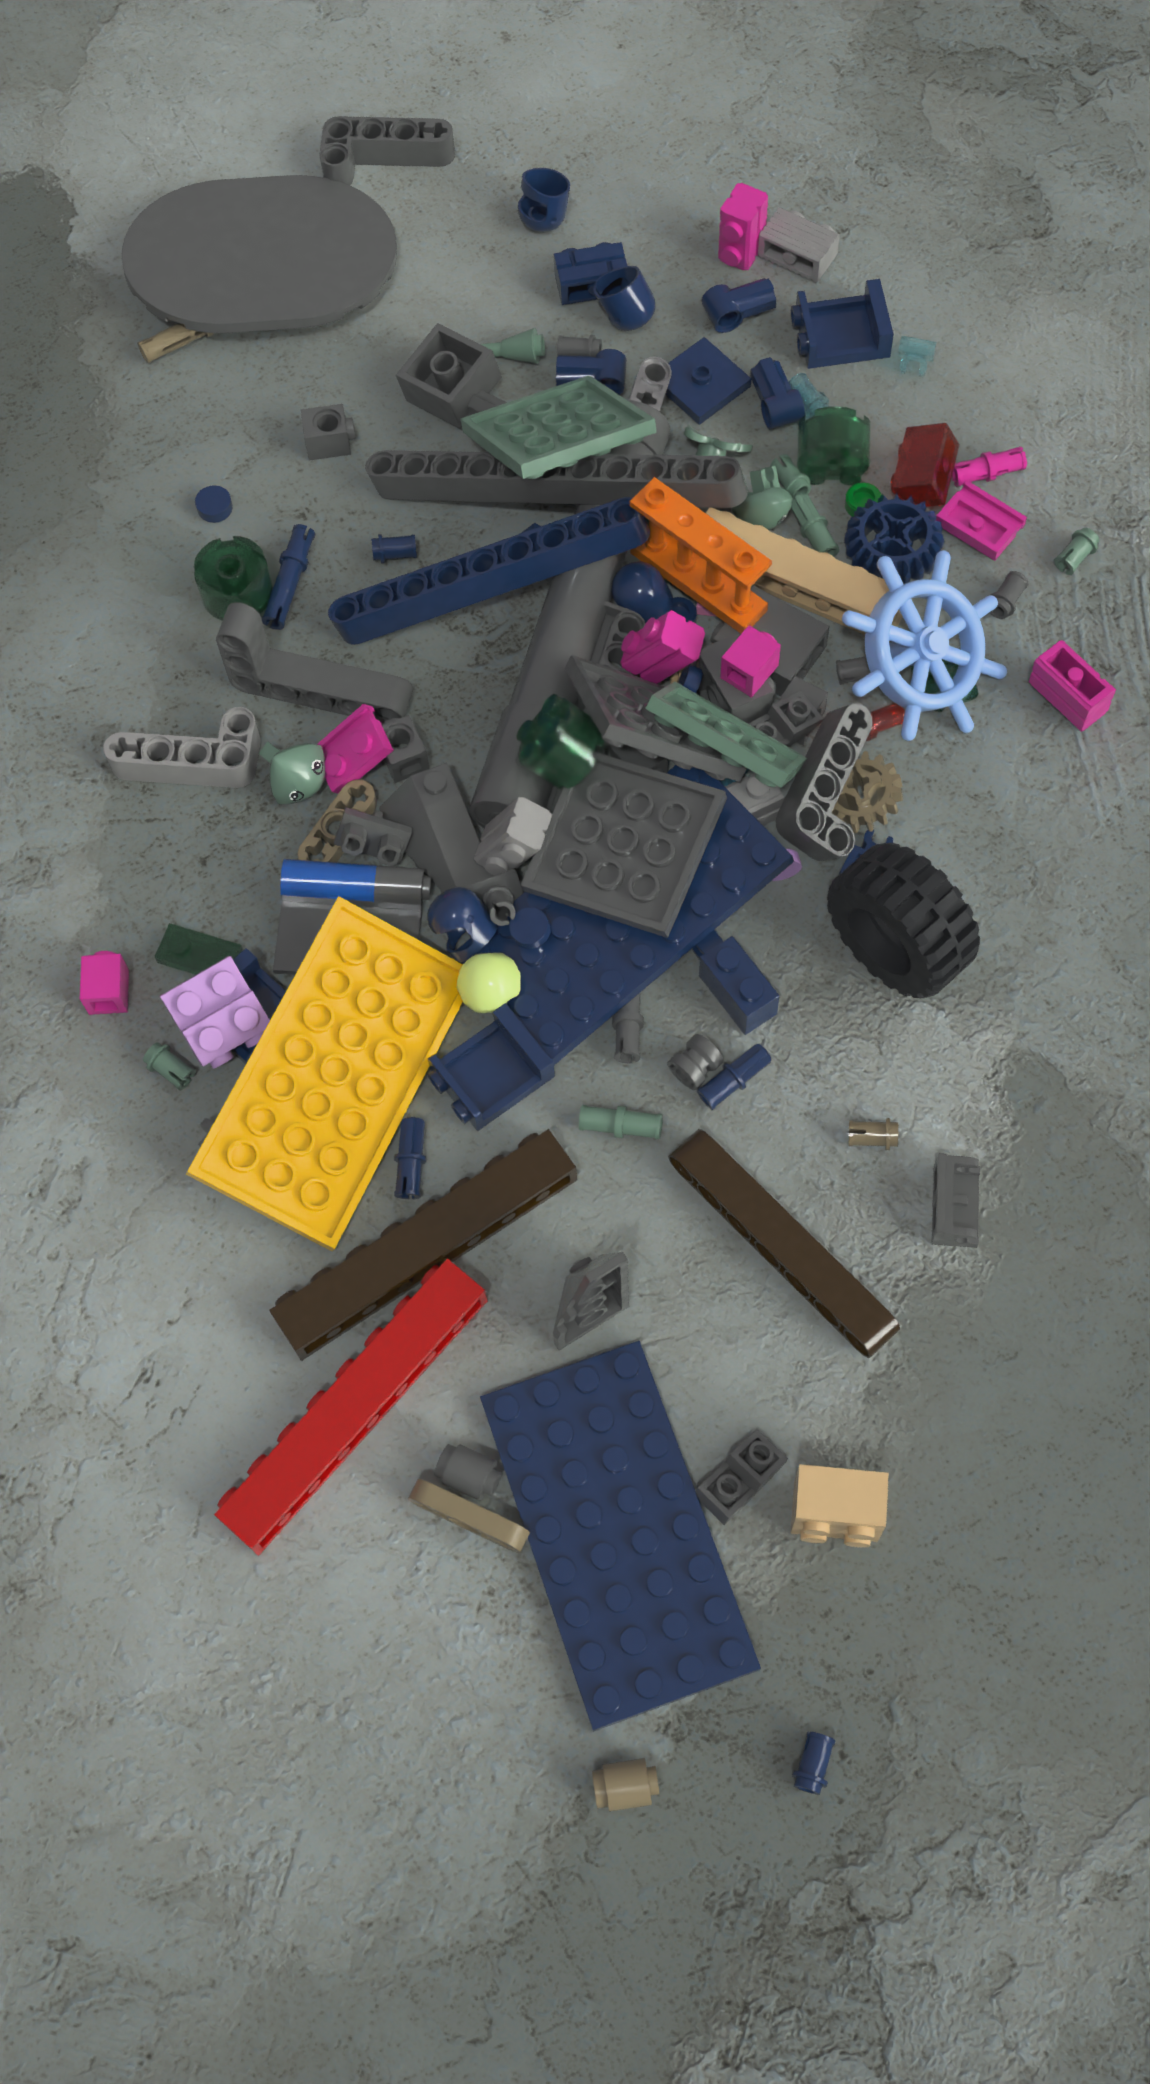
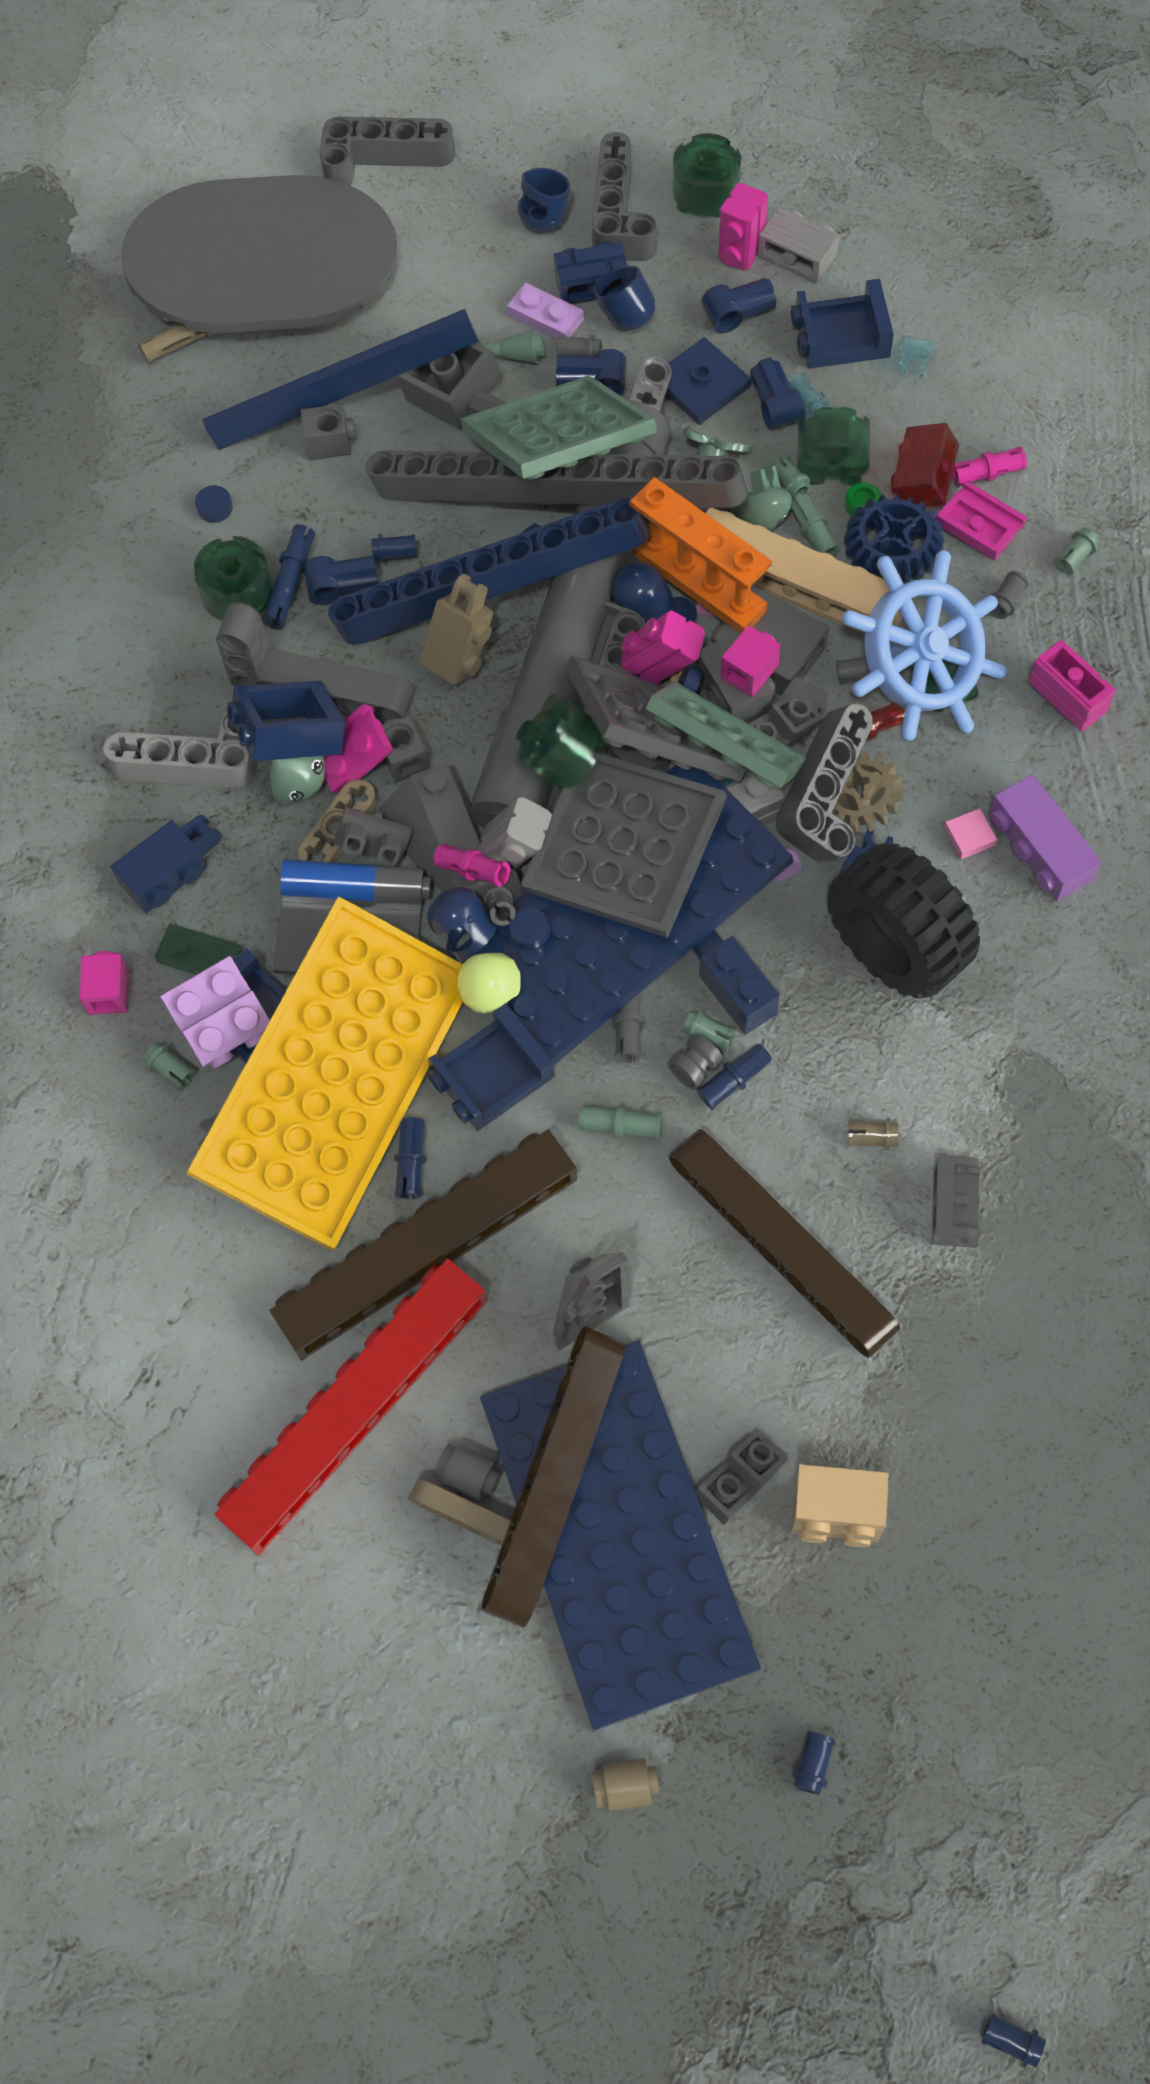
(165, 862): none -> dark blue brick
(315, 736): none -> dark blue window
(330, 579): none -> dark blue piece
(341, 379): none -> dark blue tile
(458, 632): none -> dark tan brick
(472, 865): none -> dark pink pin
(545, 312): none -> lavender plate
(553, 1478): none -> dark brown beam
(610, 216): none -> dark grey beam
(705, 174): none -> clear green brick
(714, 1031): none -> sand green pin
(970, 833): none -> bright pink tile
(1014, 2040): none -> dark blue pin
(1044, 838): none -> medium lavender brick

